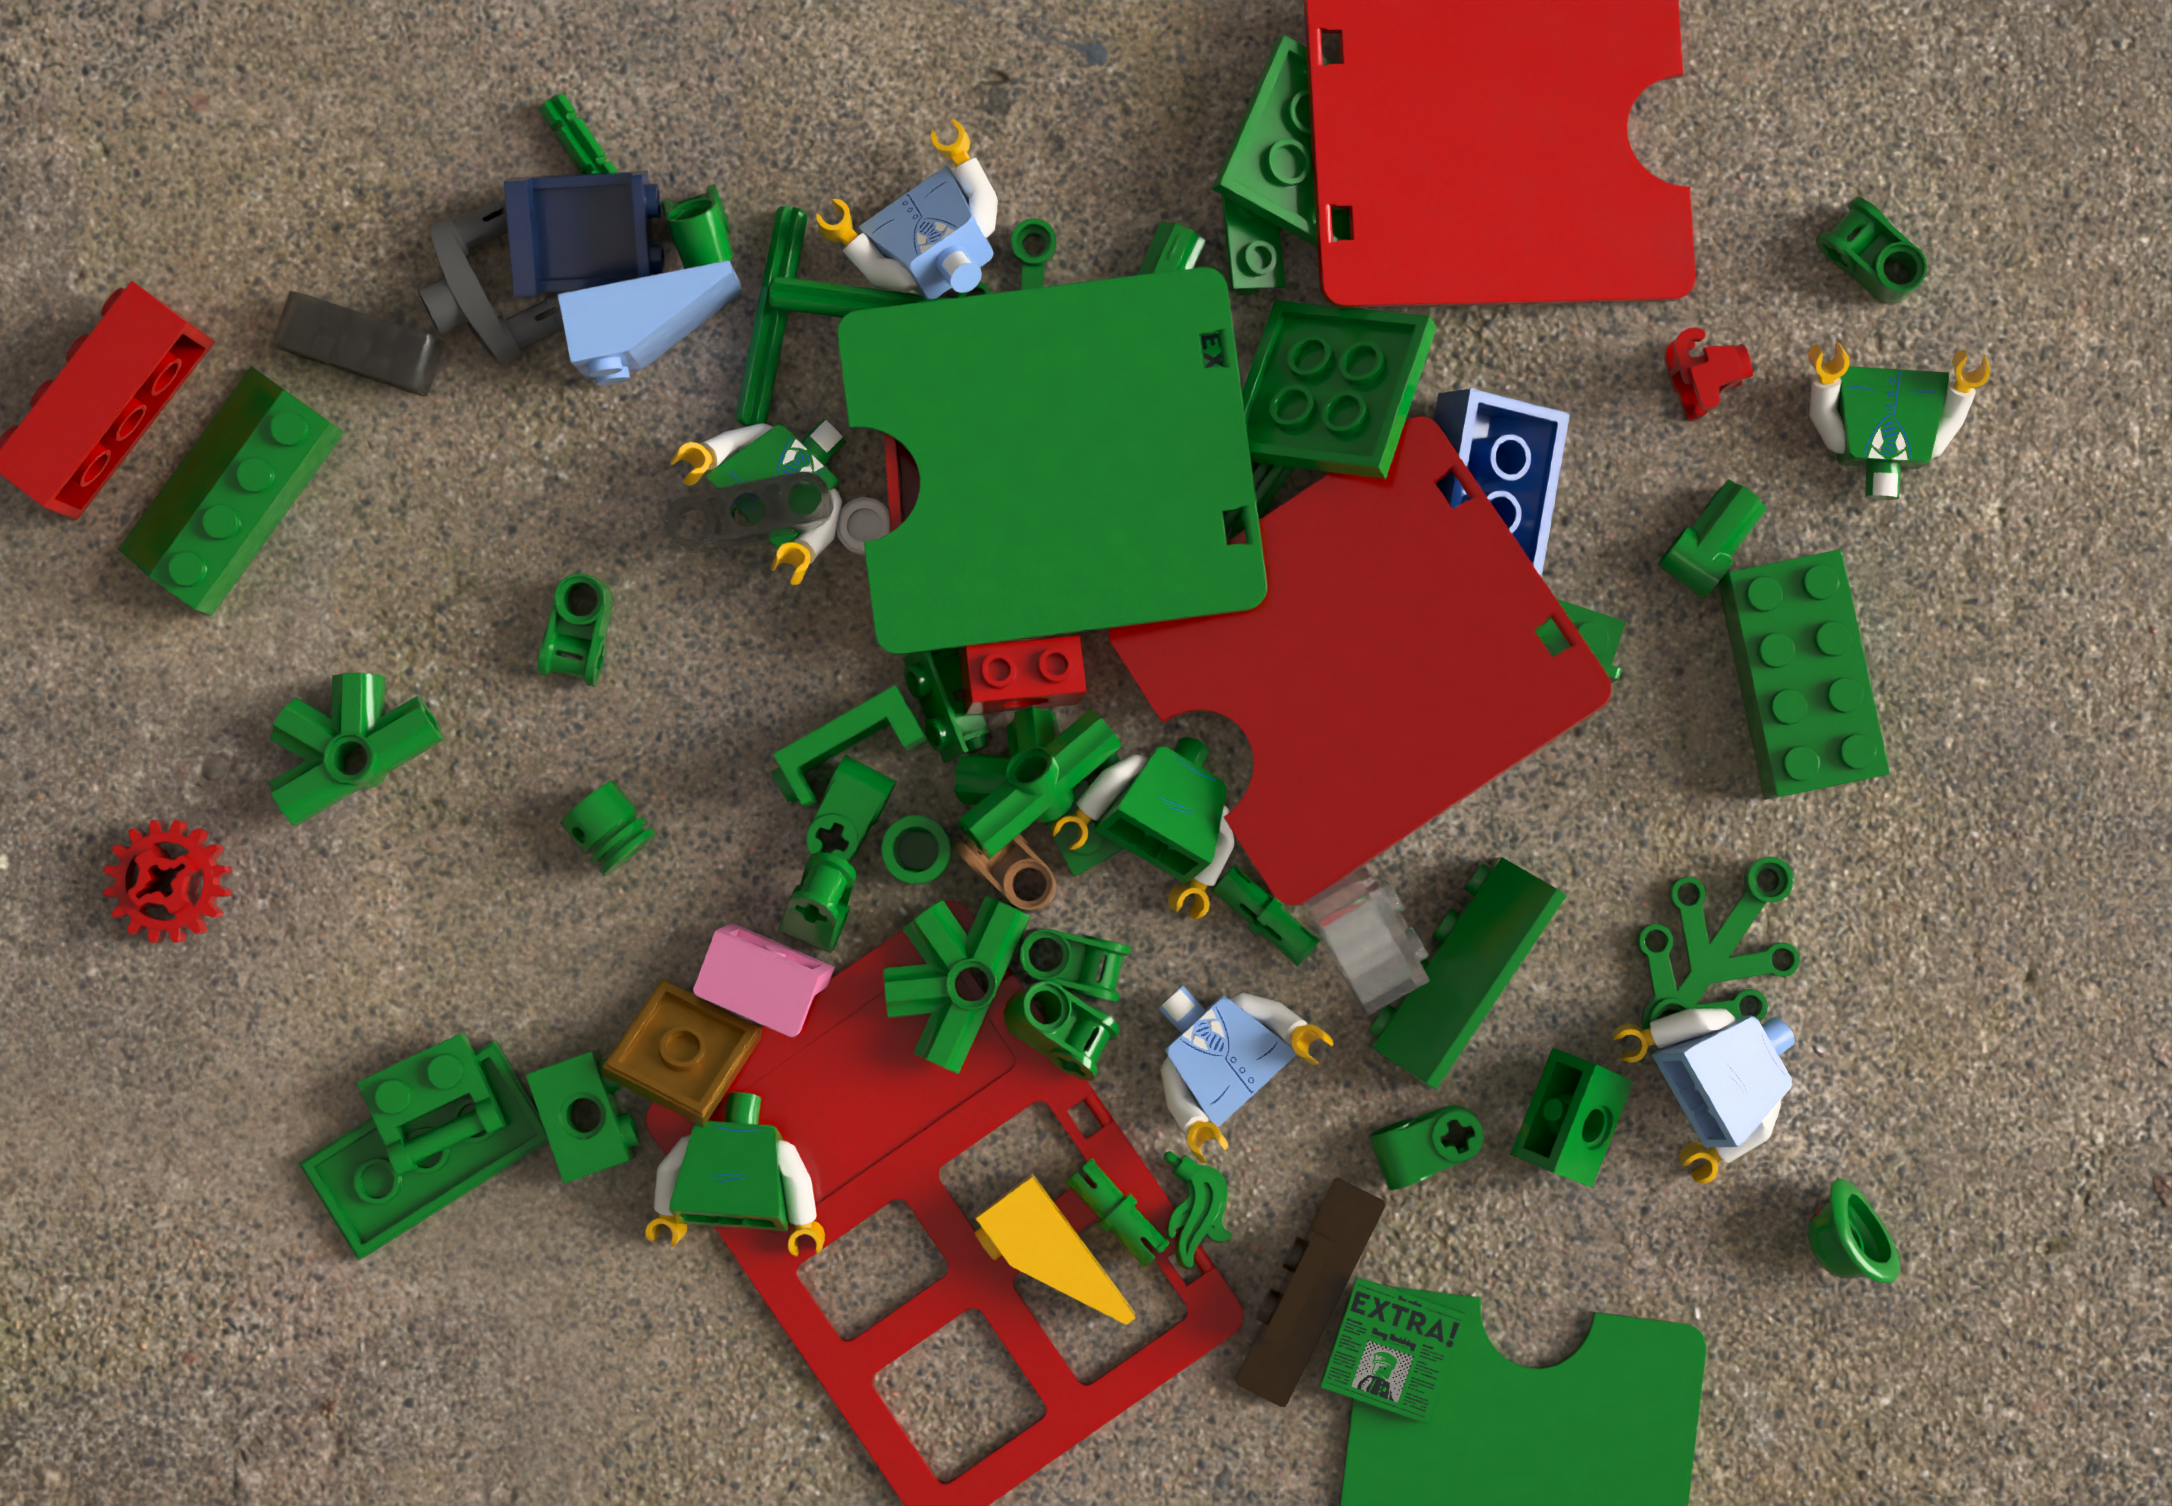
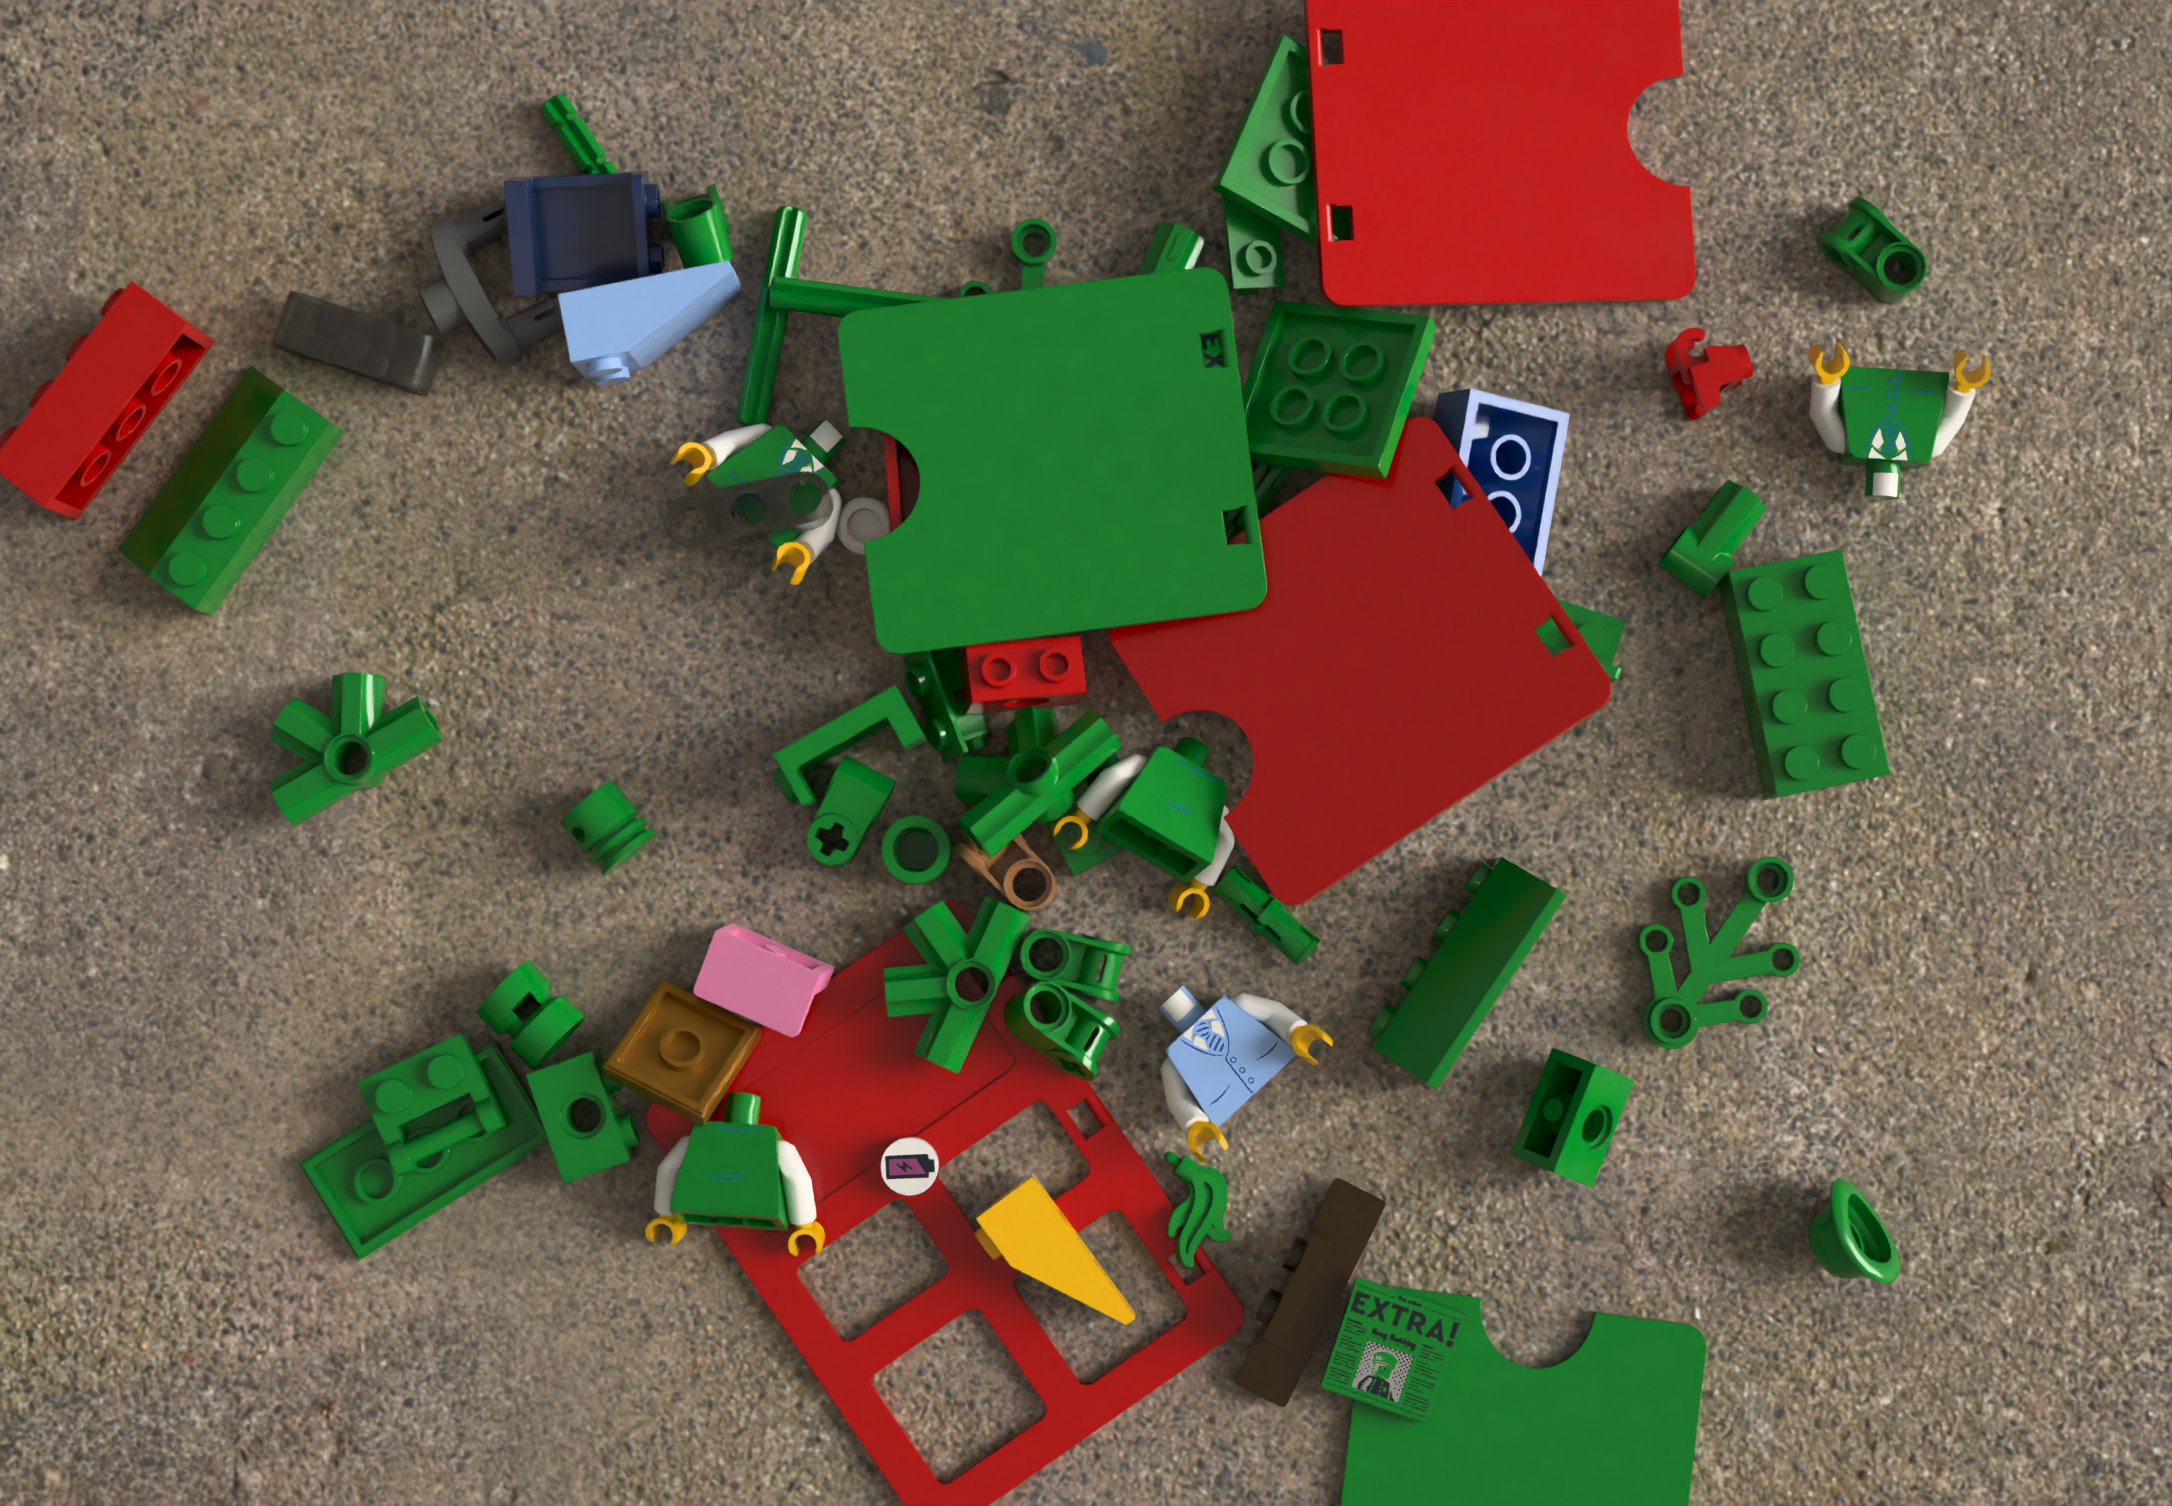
(151, 862): red gear -> none
(544, 1029): none -> green wheel
(576, 633): green piece -> none
(820, 902): green piece -> none
(909, 1165): none -> tile
(928, 235): torso -> none
(1117, 1212): green pin -> none
(1369, 939): clear brick -> none
(1414, 1148): green piece -> none
(1723, 1077): torso -> none

